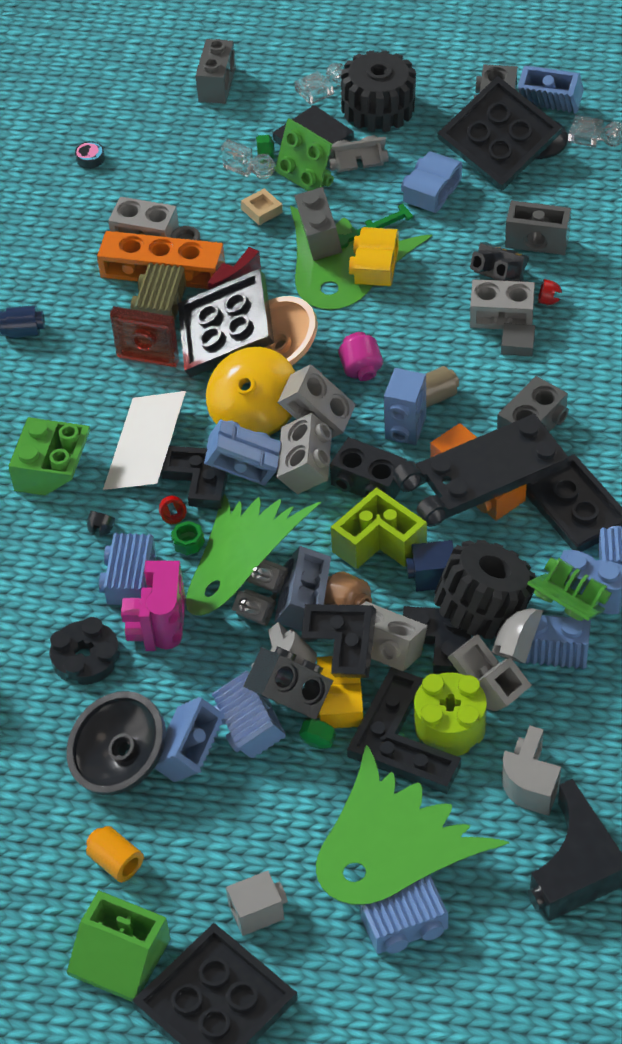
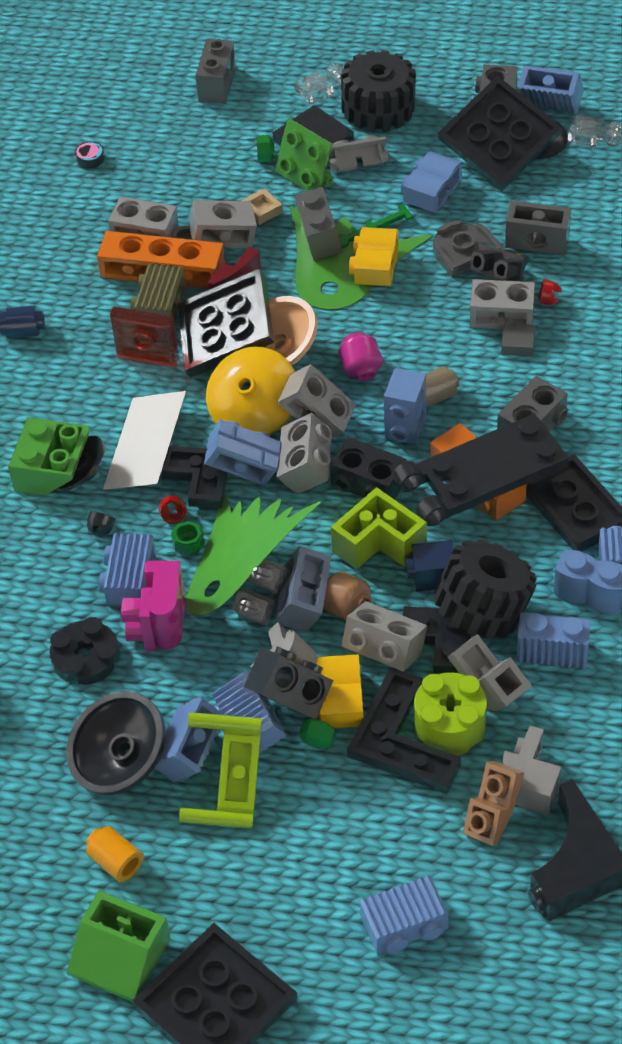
(88, 463): none -> black dish
(223, 222): none -> light grey brick
(237, 771): none -> lime plate
(240, 160): clear plate -> none
(256, 902): light grey brick -> none
(350, 631): black plate -> none
(390, 839): bright green piece -> none
(456, 244): none -> dark grey tile
(491, 811): none -> medium nougat slope
(517, 635): light grey brick -> none
(577, 605): bright green hinge -> none

